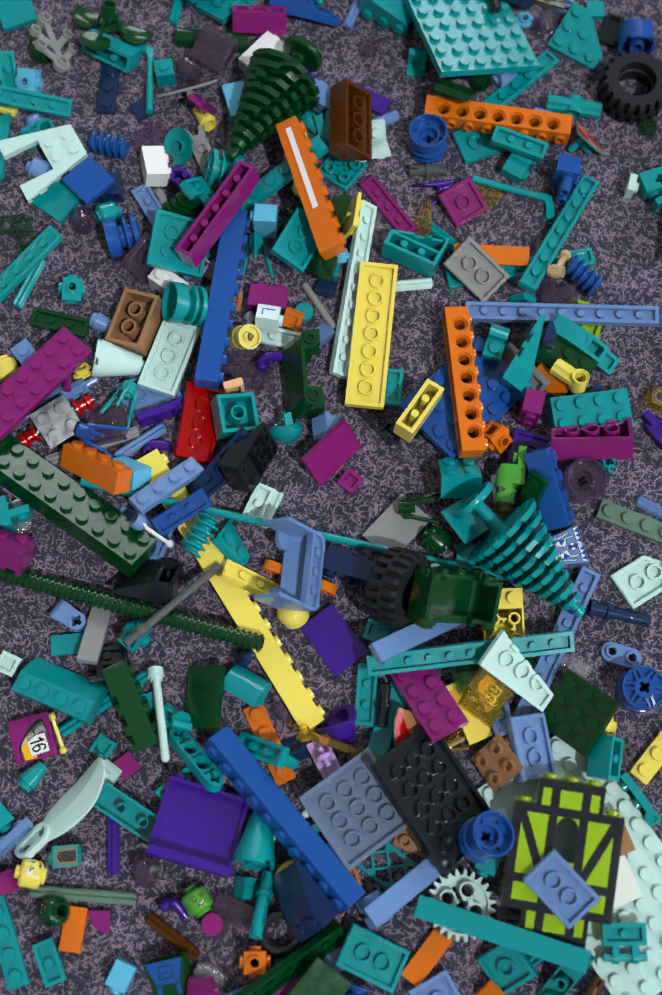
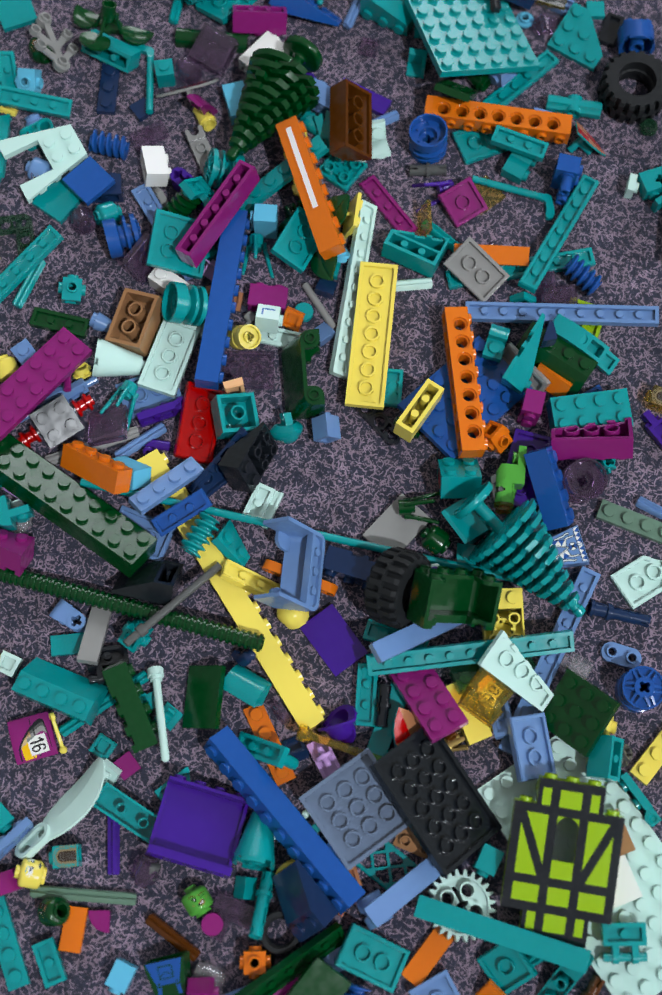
(31, 777): teal cone -> none
(88, 432): blue plant -> none
(139, 523): hinge -> none
(172, 144): teal dish -> none
(175, 904): dark purple arm -> none
(181, 720): teal plate -> none
(198, 757): teal beam -> none
(267, 357): dark purple arm -> none
(331, 452): magenta tile -> none
(350, 481): magenta plate -> none
(496, 837): blue wheel -> none
(497, 762): medium nougat hinge -> none
(533, 488): dark green plate -> none
(558, 270): tan bar -> none
(561, 888): medium blue tile -> none
(571, 376): light yellow piece -> none

